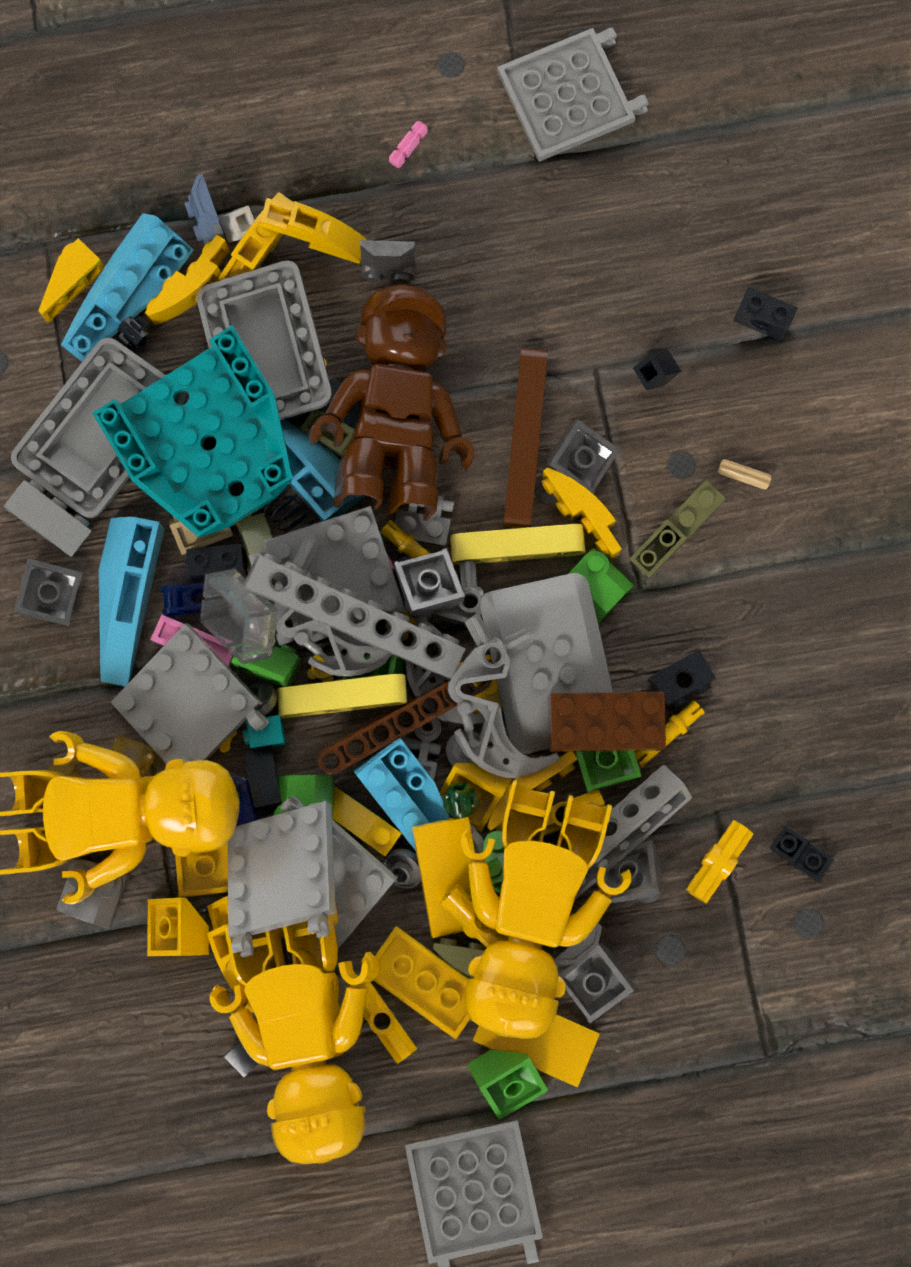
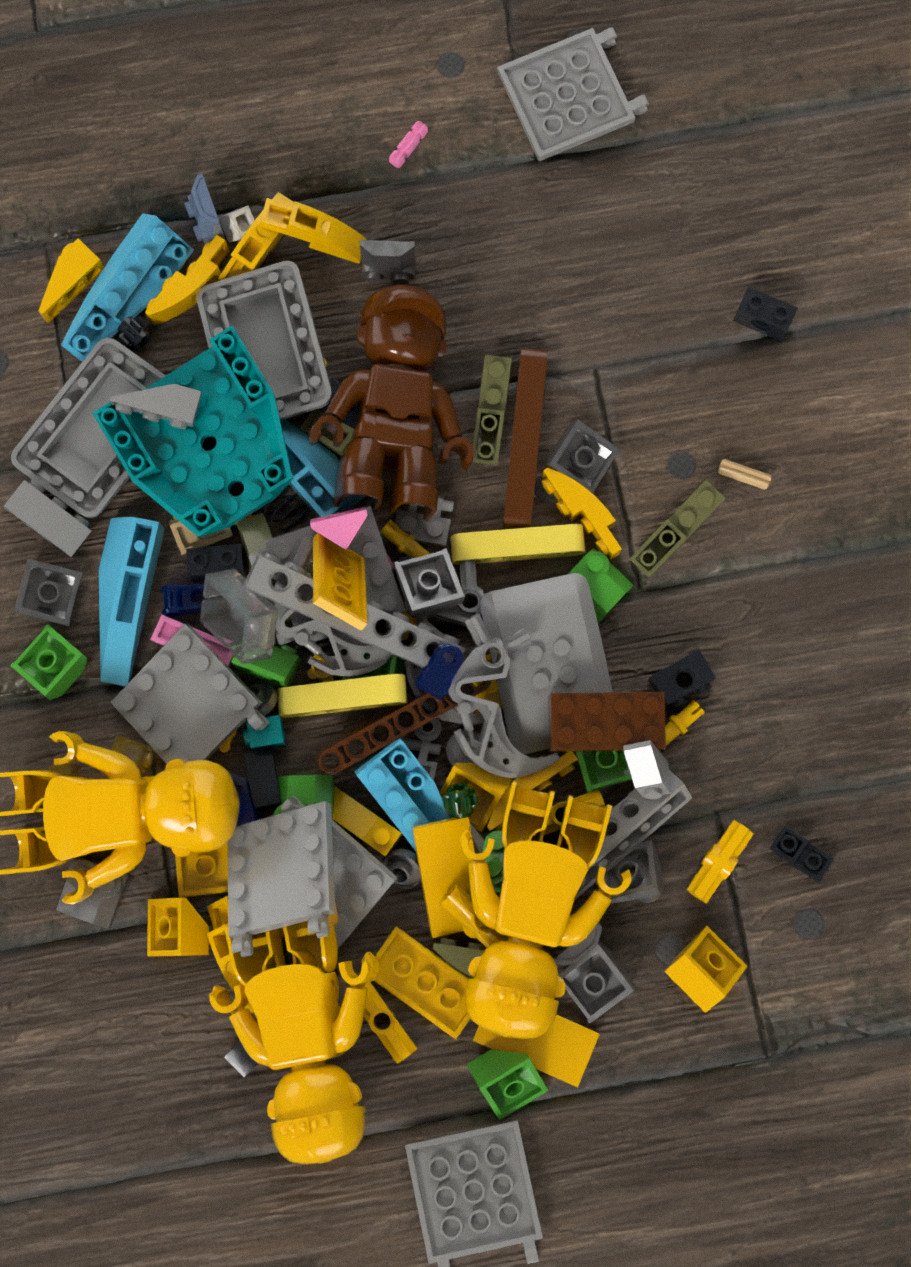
(50, 663): none -> bright green slope
(166, 402): none -> light grey slope
(339, 581): none -> yellow tile
(340, 526): none -> bright pink slope
(439, 673): none -> clear blue piece
(491, 409): none -> olive slope
(648, 769): none -> slope
(657, 369): black brick -> none
(706, 969): none -> yellow slope

